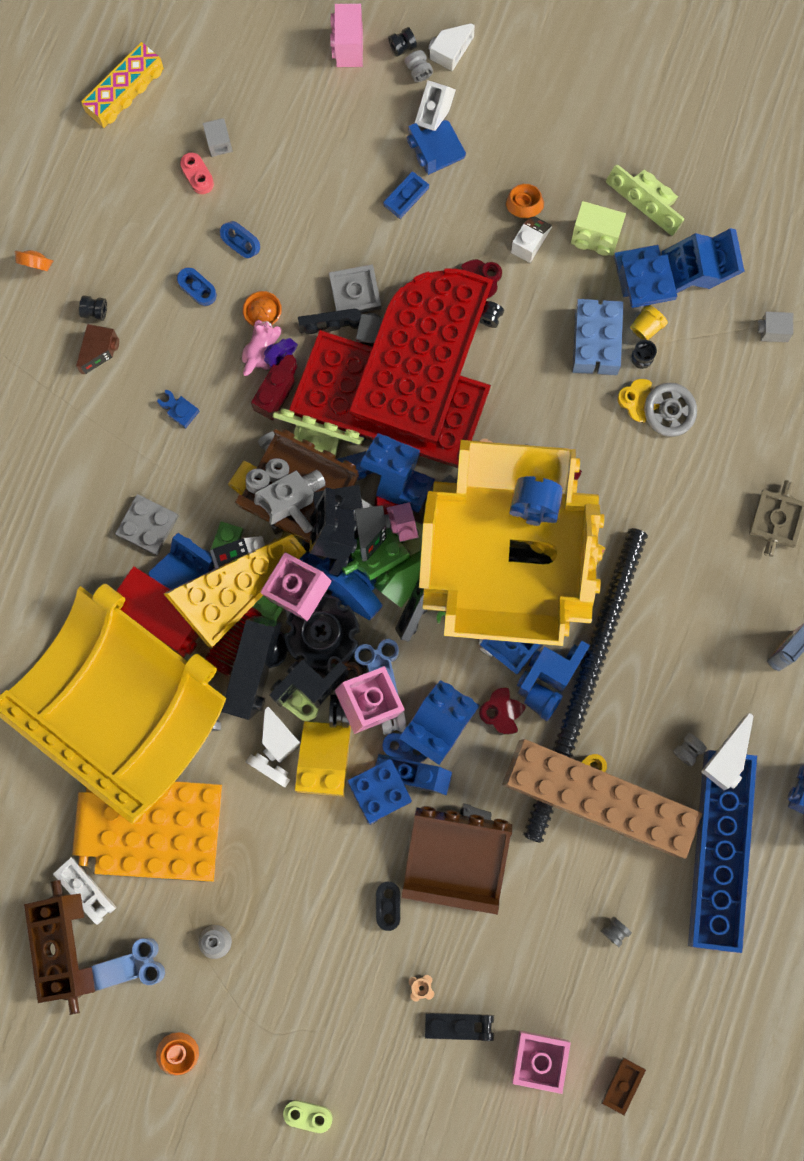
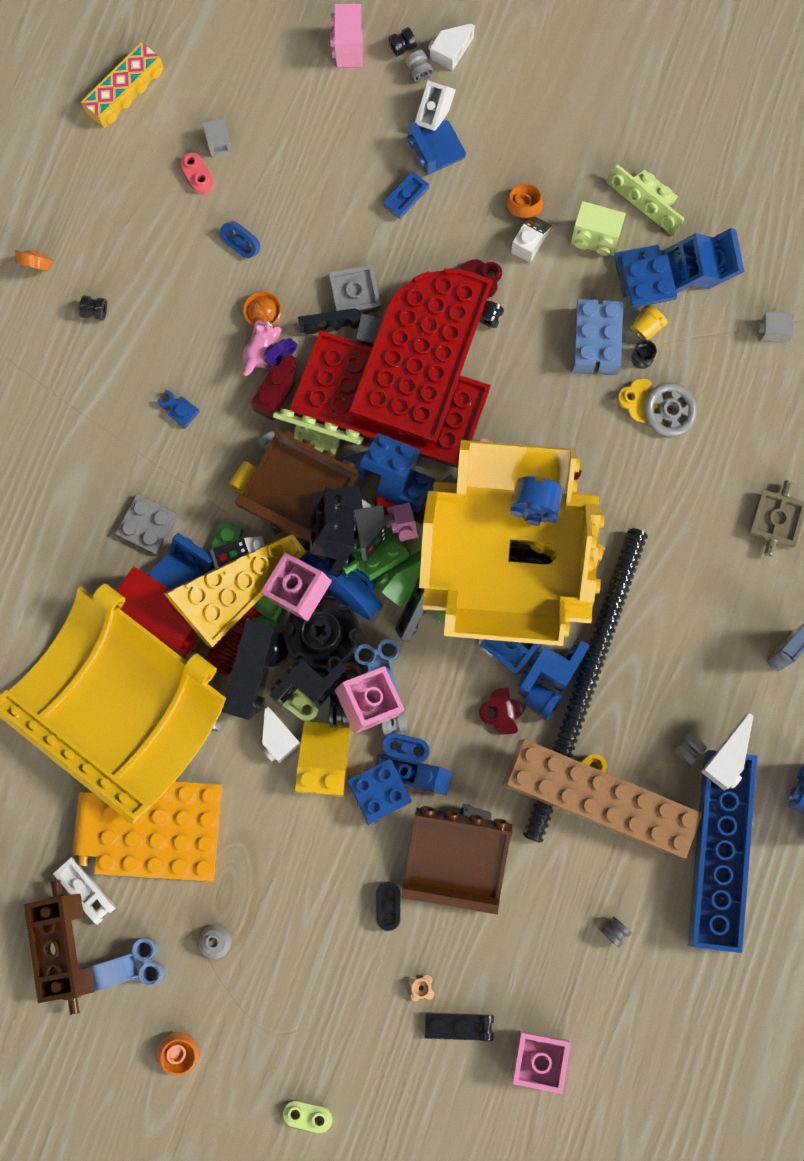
(96, 347): copper slope -> none
(197, 287): blue plate -> none
(260, 763): white plate -> none
(286, 493): light grey piece -> none
(439, 721): blue bracket -> none
(623, 1086): reddish brown plate -> none

